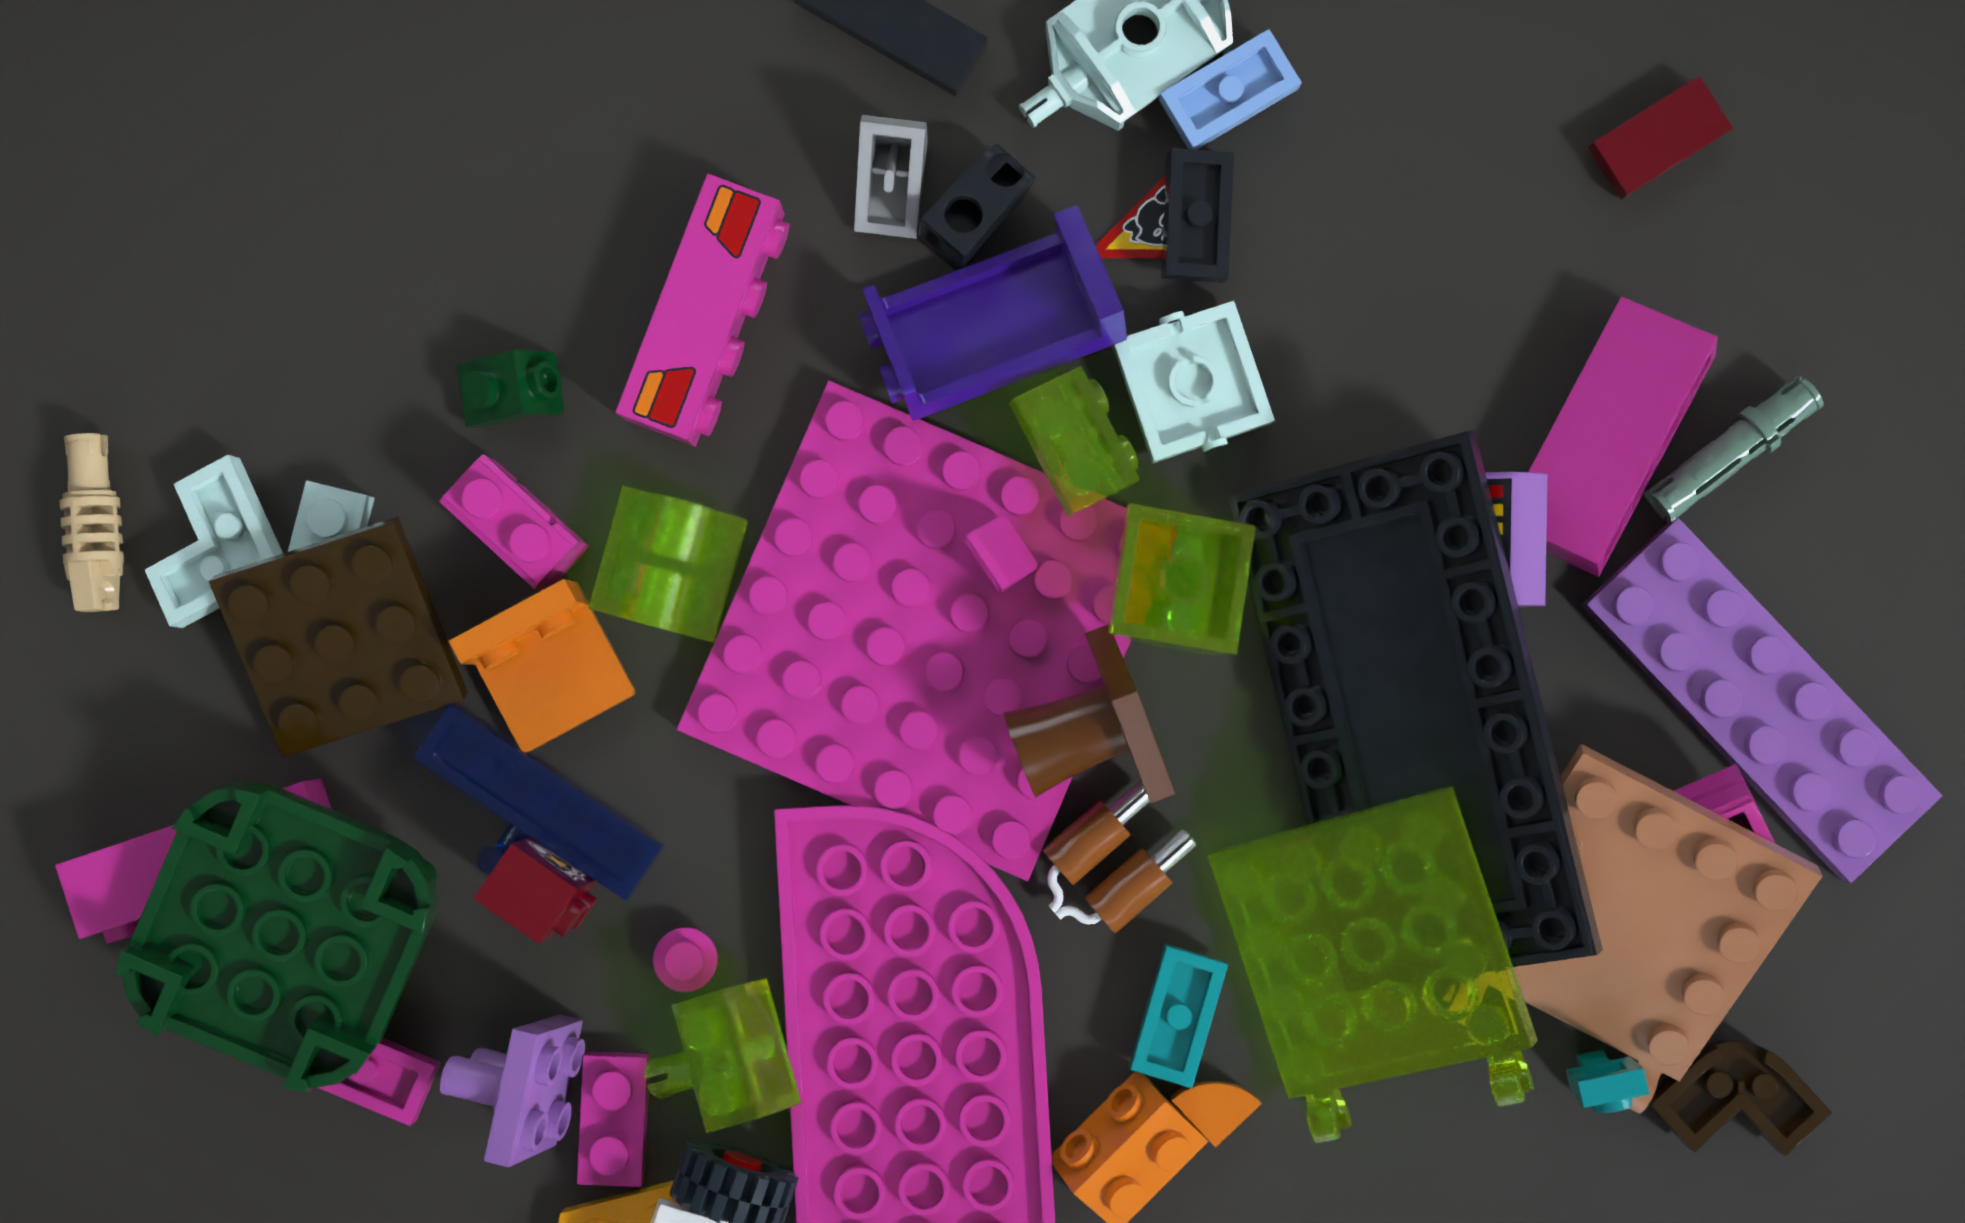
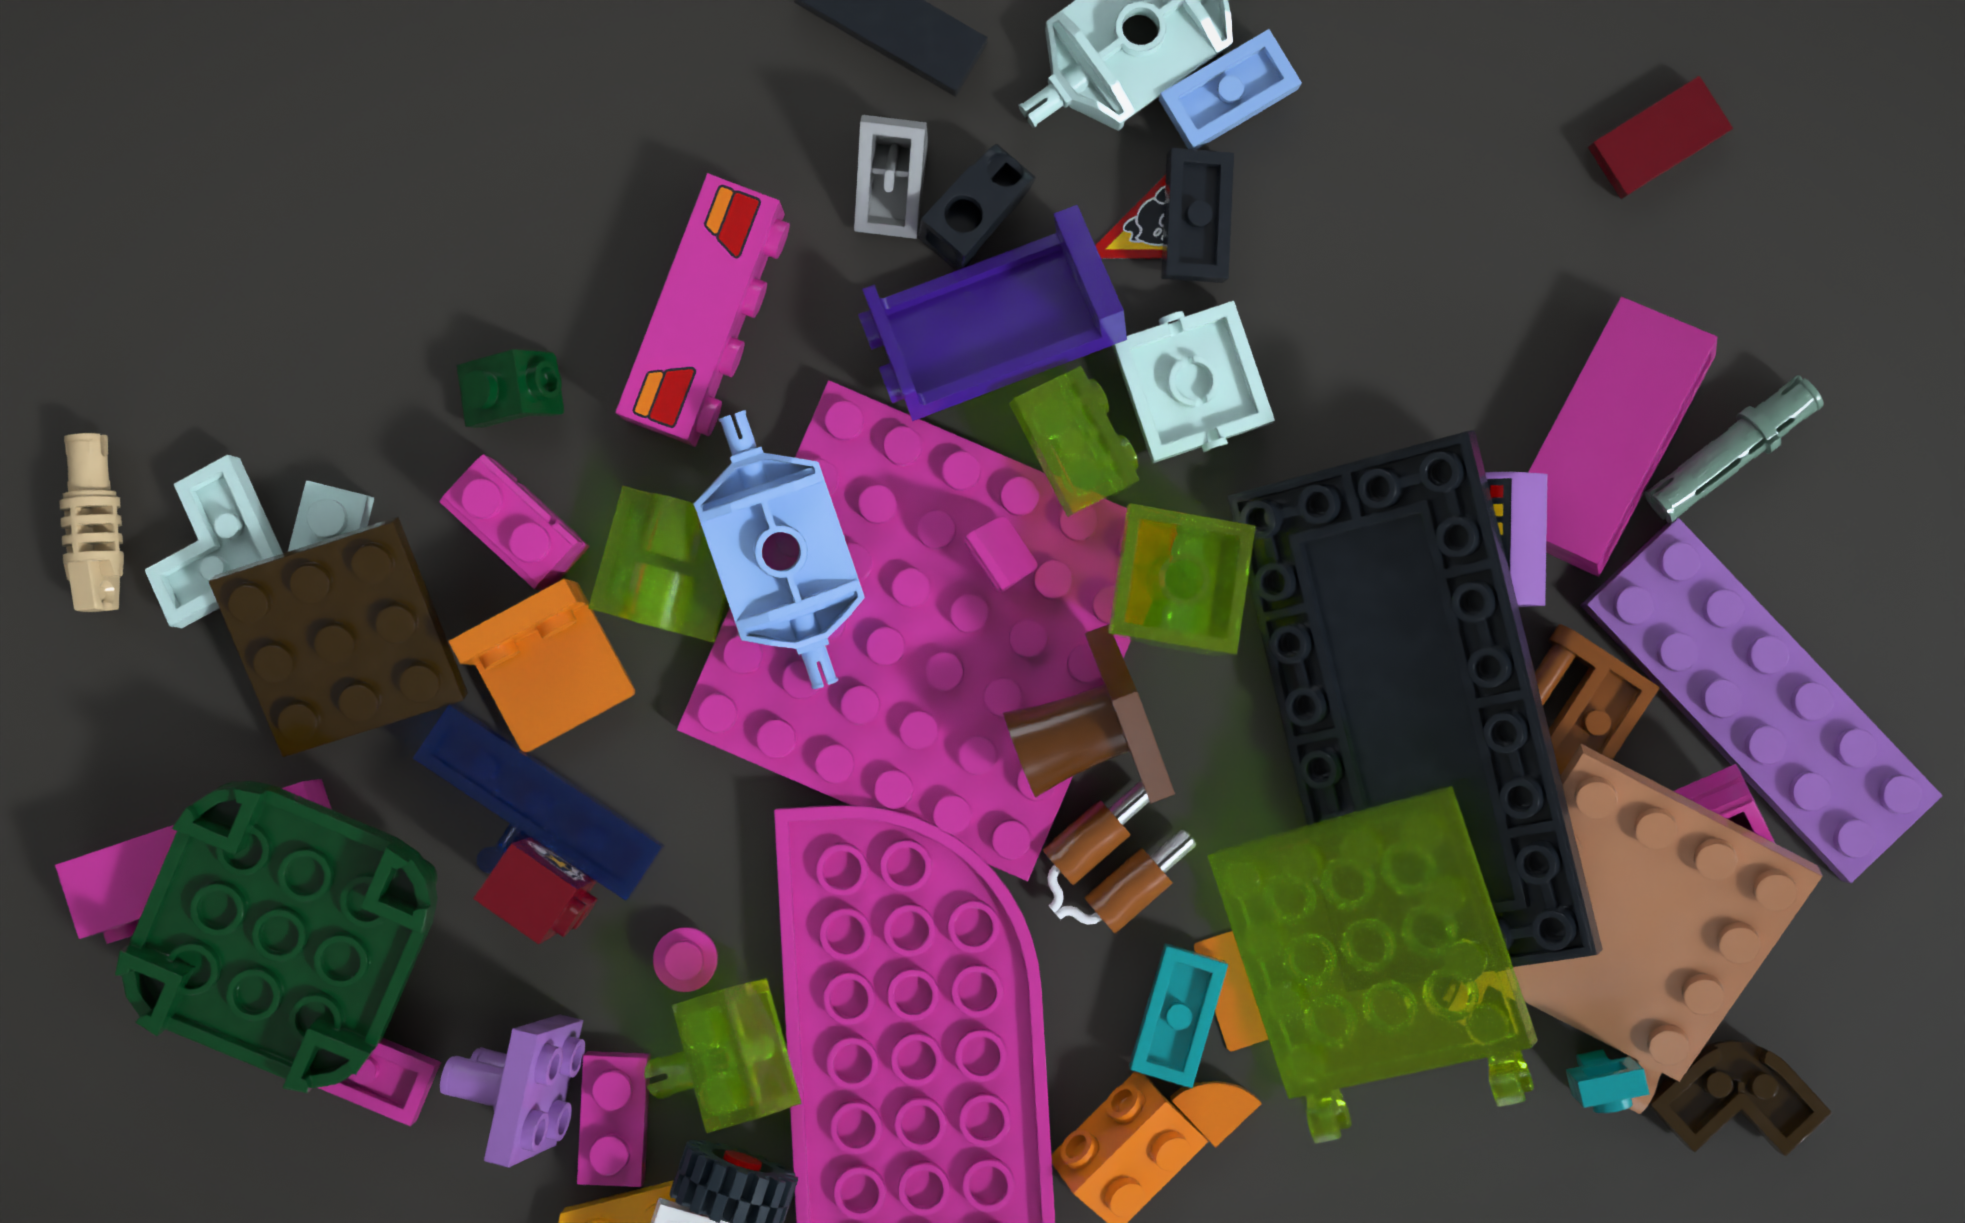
(746, 506): none -> light blue plate
(1236, 1004): none -> orange sticker
(1603, 703): none -> dark orange plate

